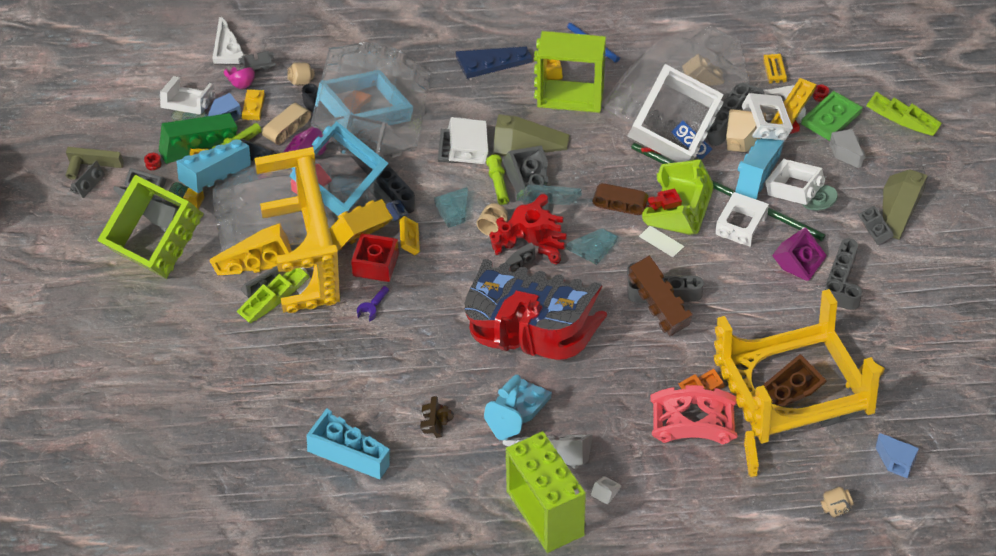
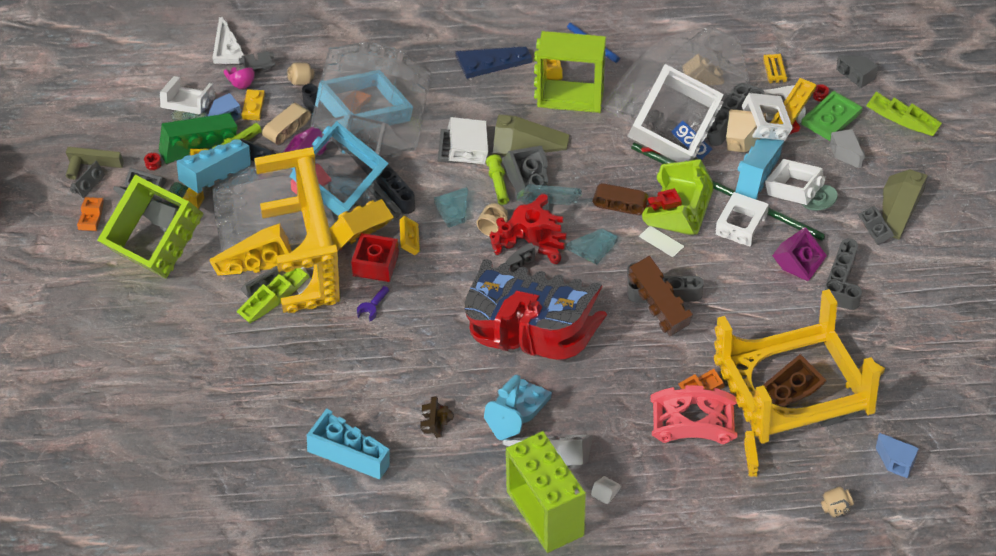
(91, 214): none -> orange slope
(396, 210): dark blue tile -> none
(857, 69): none -> dark grey slope

